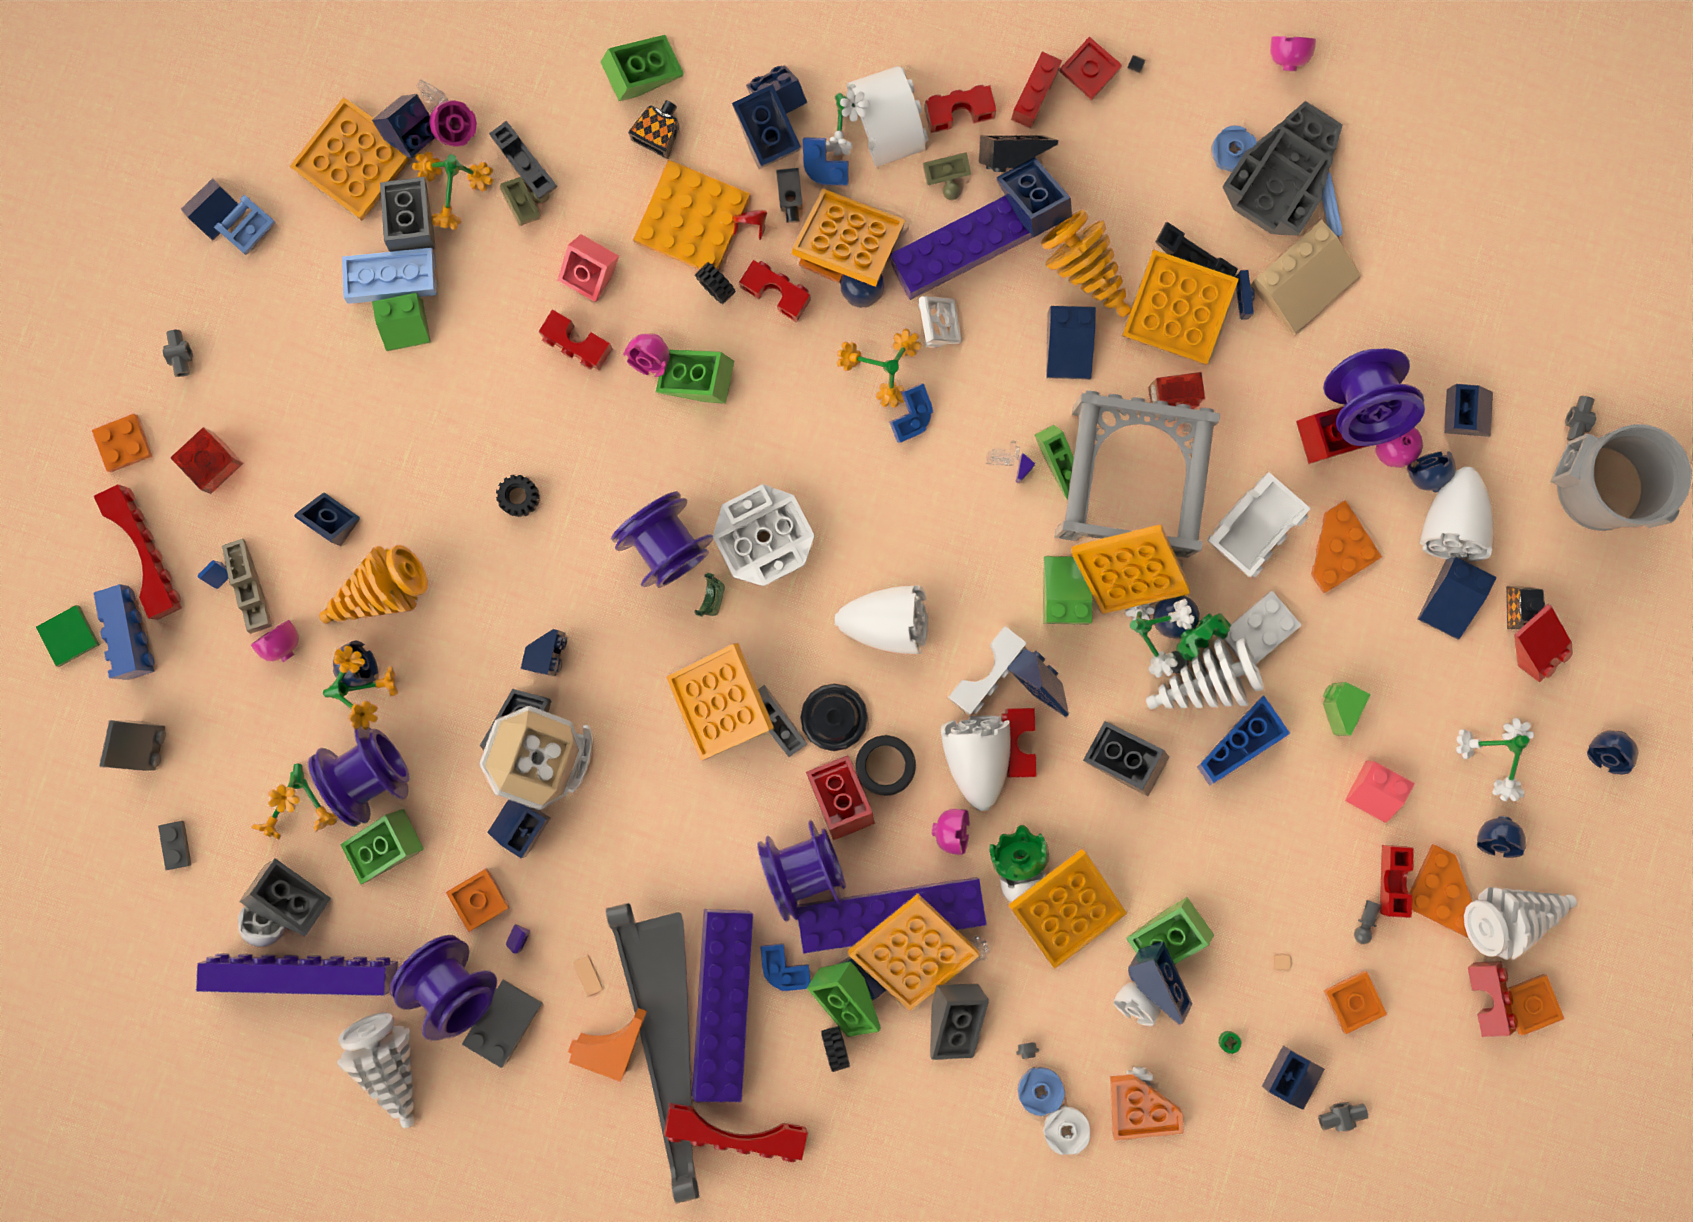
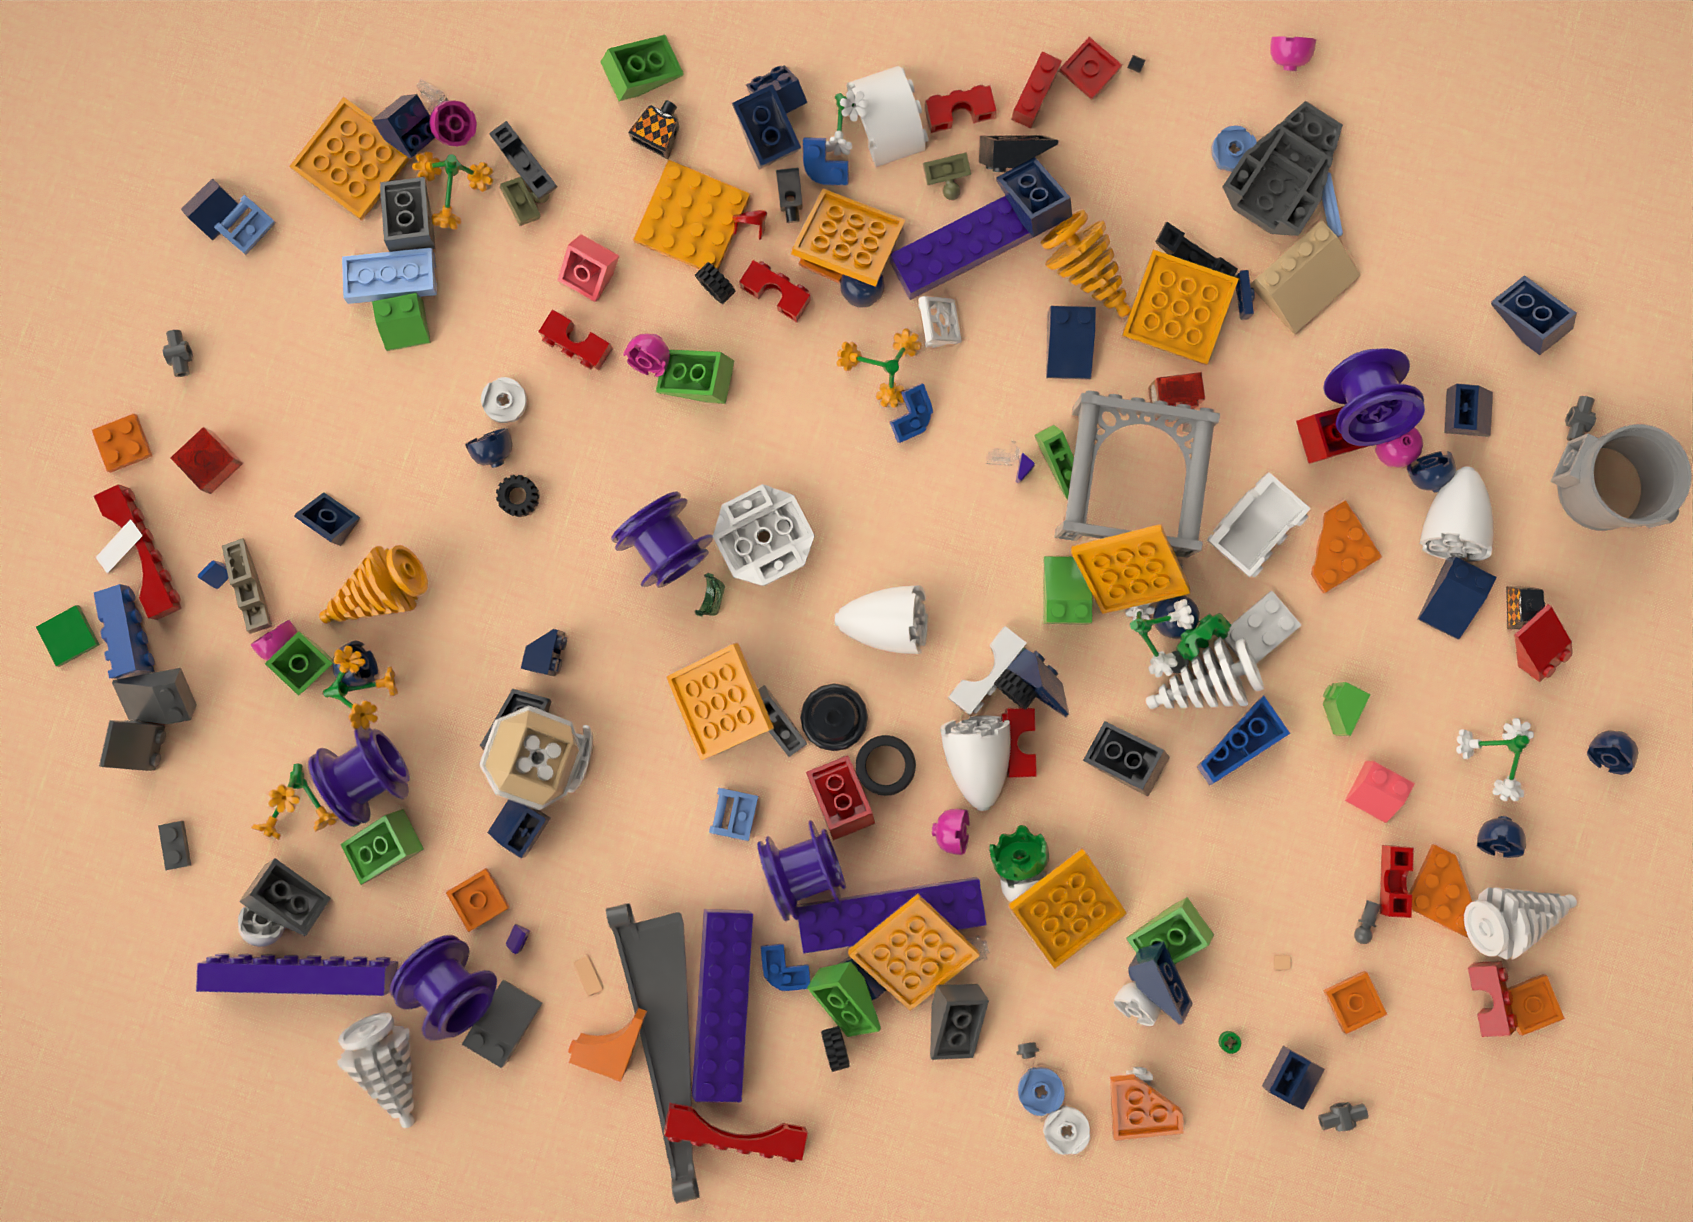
(119, 546): none -> white sticker
(156, 697): none -> dark grey slope
(299, 662): none -> bright green slope
(491, 448): none -> dark blue cylinder
(497, 389): none -> white plate
(741, 814): none -> medium blue plate
(1015, 689): none -> black tyre
(1534, 314): none -> dark blue slope

